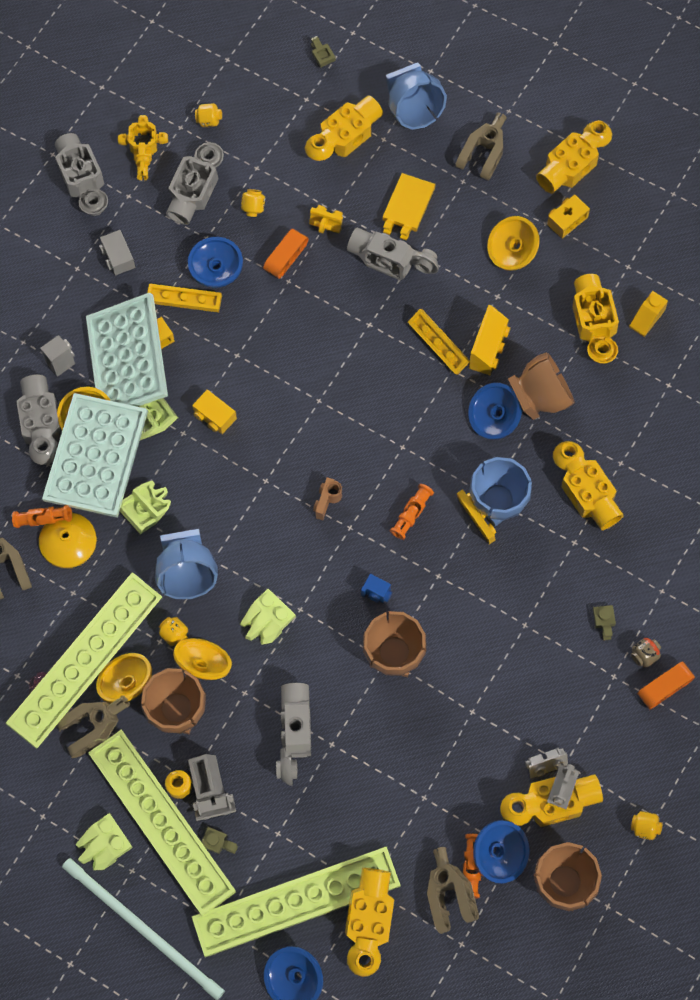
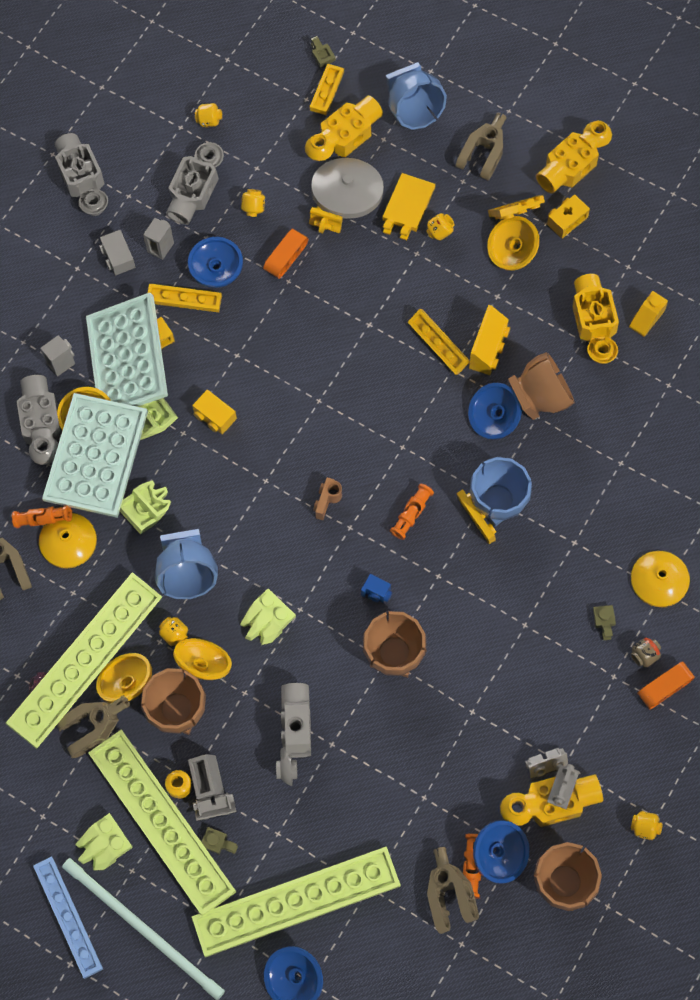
(68, 917): none -> light blue plate
(142, 152): yellow piece -> none
(158, 238): none -> light grey brick
(326, 89): none -> yellow plate
(347, 187): none -> light grey dish
(369, 920): yellow brick -> none
(390, 255): light grey brick -> none
(440, 226): none -> yellow head
(519, 207): none -> yellow plate
(587, 485): yellow brick -> none
(655, 589): none -> yellow dish

